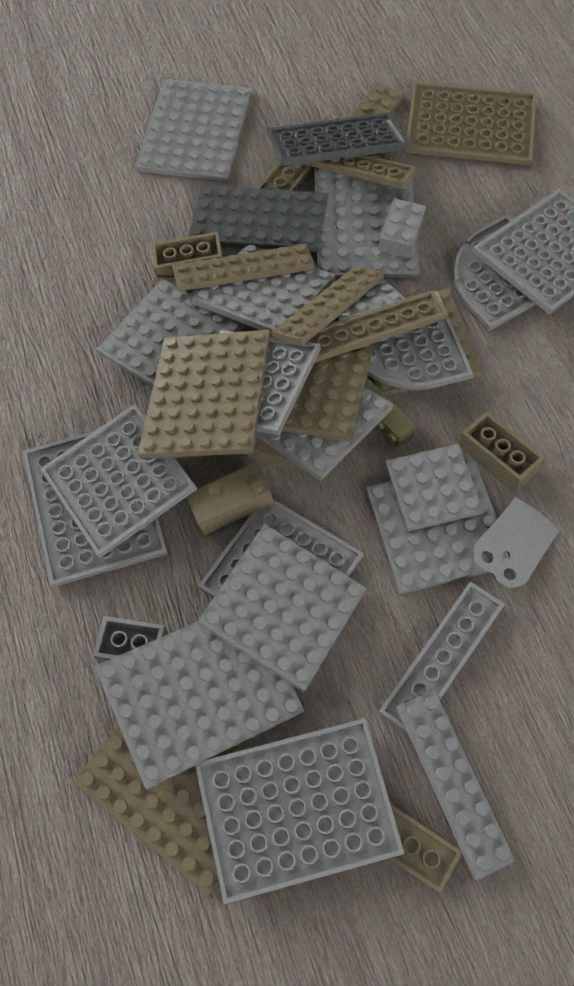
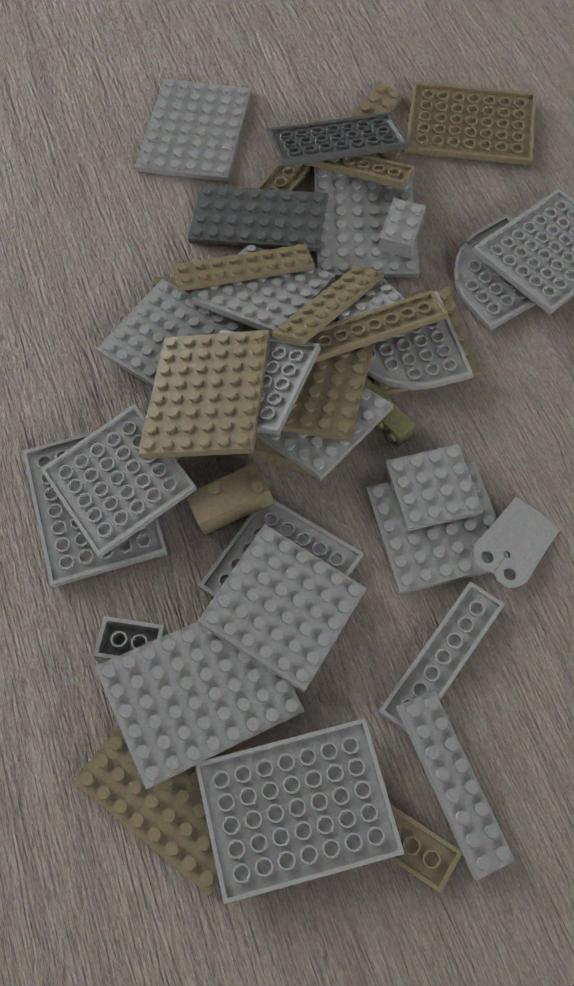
(184, 251): dark tan brick -> none
(501, 451): dark tan brick -> none

